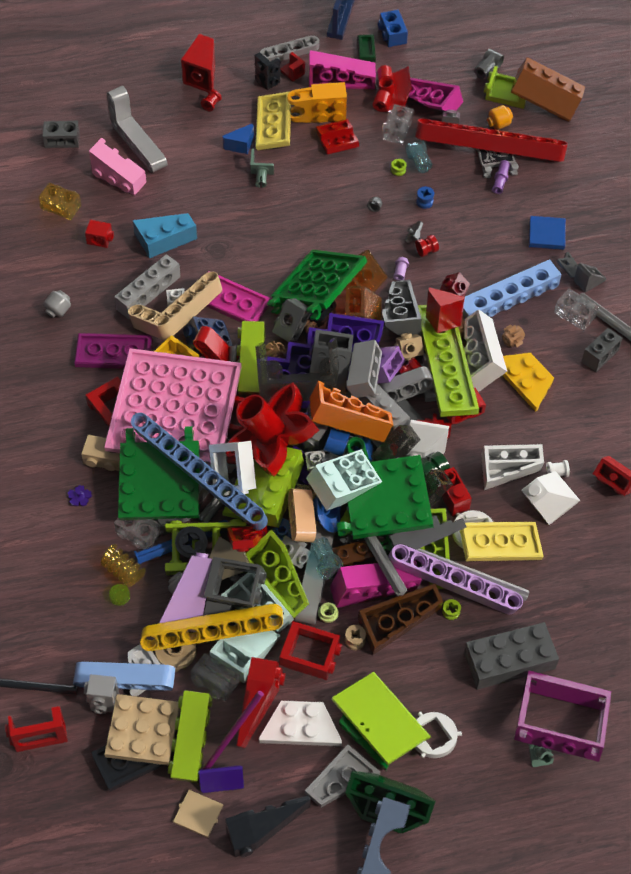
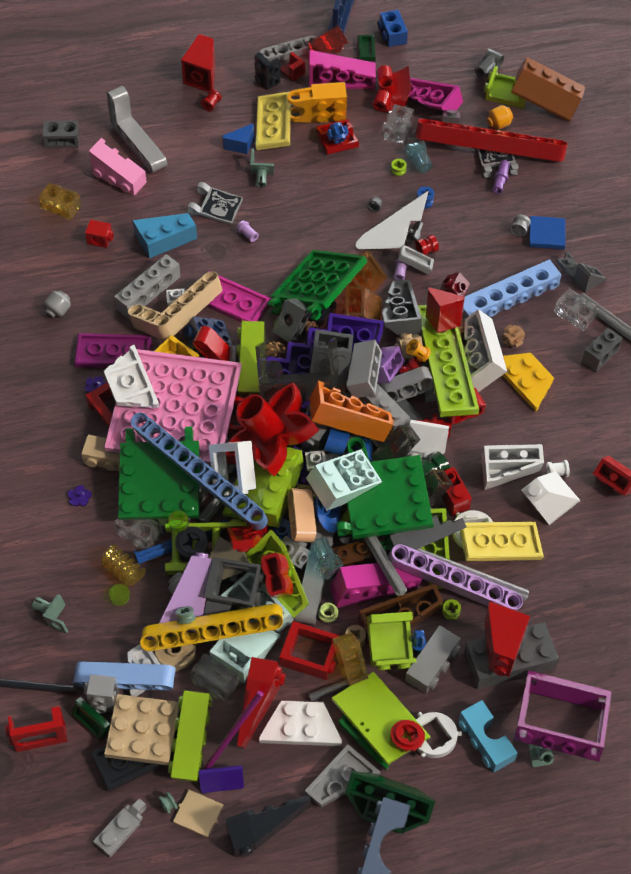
(51, 612): none -> sand green bracket
(90, 719): none -> dark green tile
(93, 384): none -> dark purple plant
(120, 828): none -> light grey hinge
(130, 382): none -> white wing
(168, 802): none -> sand green bush
(178, 521): none -> clear neon green tile
(185, 615): none -> sand green bush
(217, 204): none -> light grey flag
(244, 228): none -> lavender pin
(277, 580): none -> red brick
(328, 690): none -> dark grey bar
(329, 42): none -> clear red brick
(337, 132): none -> blue gear
(350, 658): none -> clear yellow brick
(390, 640): none -> lime panel
(393, 230): none -> white sticker
(410, 728): none -> red gear
(415, 259): none -> light grey tile
(418, 350): none -> light orange bush
(418, 642): none -> blue axle
(433, 660): none -> light grey brick
(494, 752): none -> medium azure arch
(504, 636): none -> red slope
(520, 225): none -> light grey wheel

